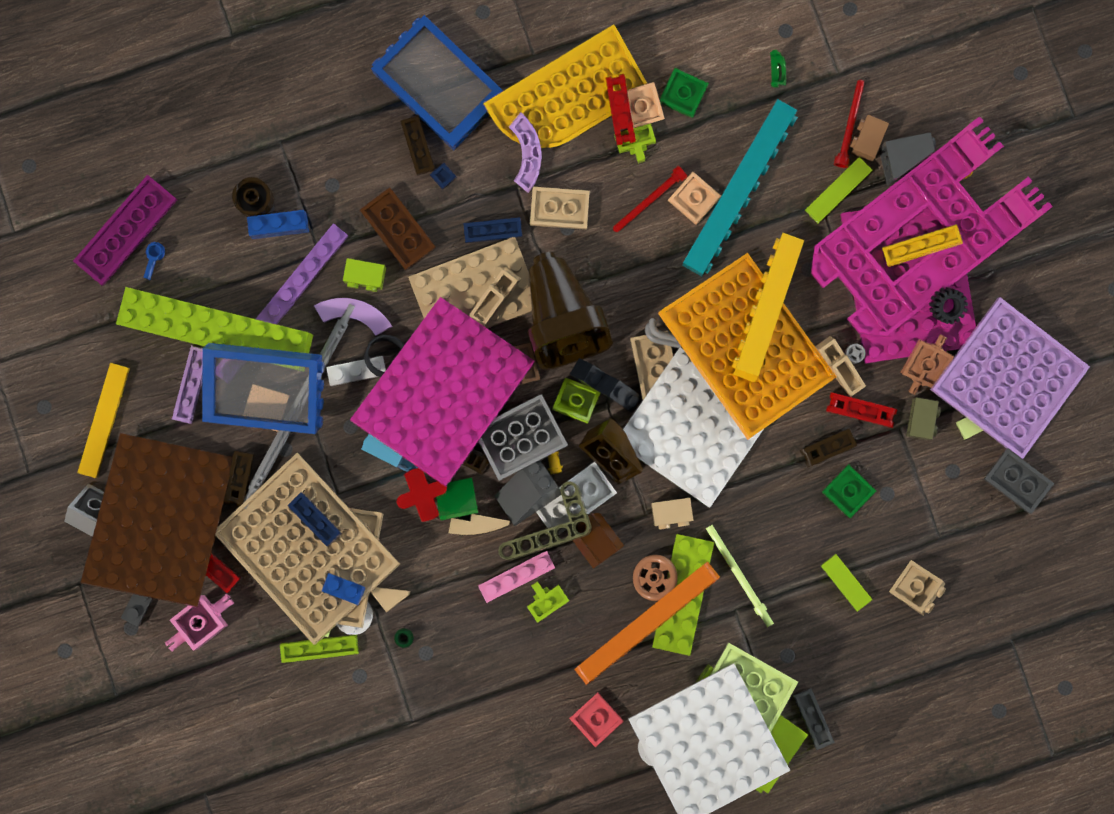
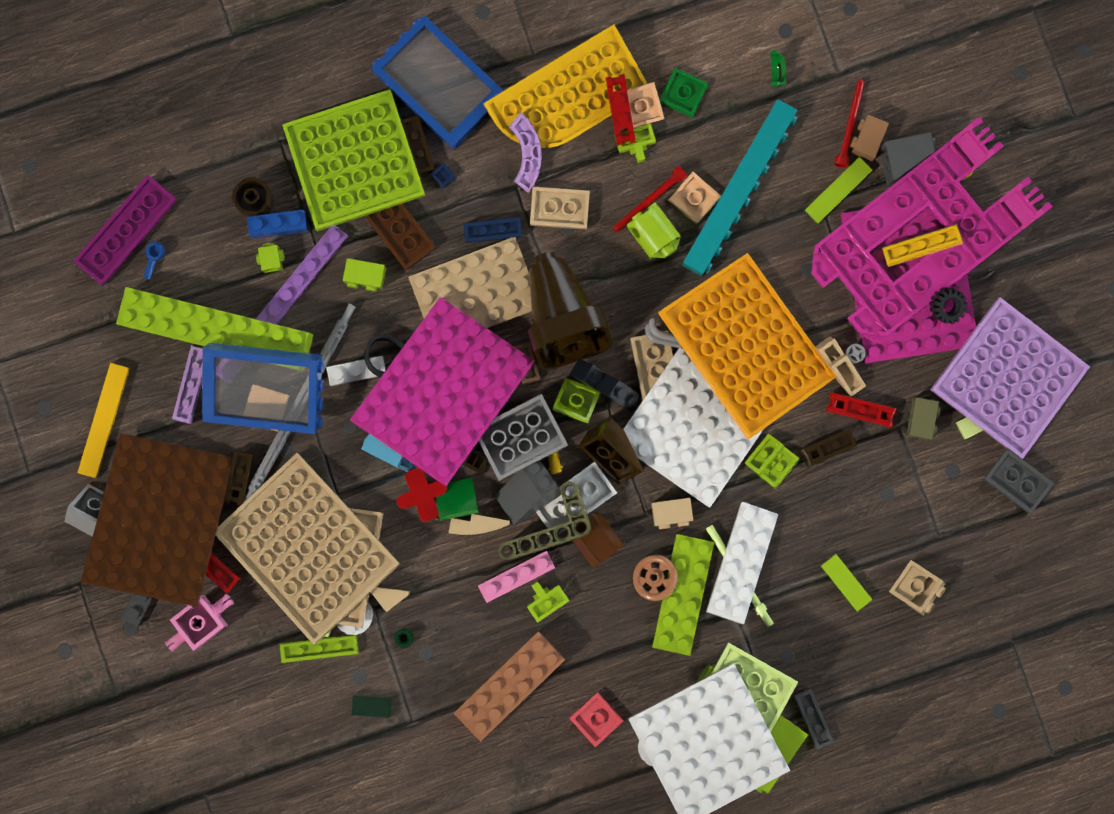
(270, 258): none -> lime brick
(314, 519): dark blue plate -> none
(343, 589): blue plate -> none
(353, 160): none -> lime plate
(362, 312): lavender tile -> none
(371, 706): none -> clear green tile
(494, 296): tan slope -> none
(509, 686): none -> nougat brick
(647, 623): orange beam -> none
(654, 232): none -> lime cylinder
(742, 563): none -> white plate
(768, 308): yellow brick -> none
(772, 461): none -> lime slope
(849, 491): green tile -> none
(926, 363): nougat plate -> none

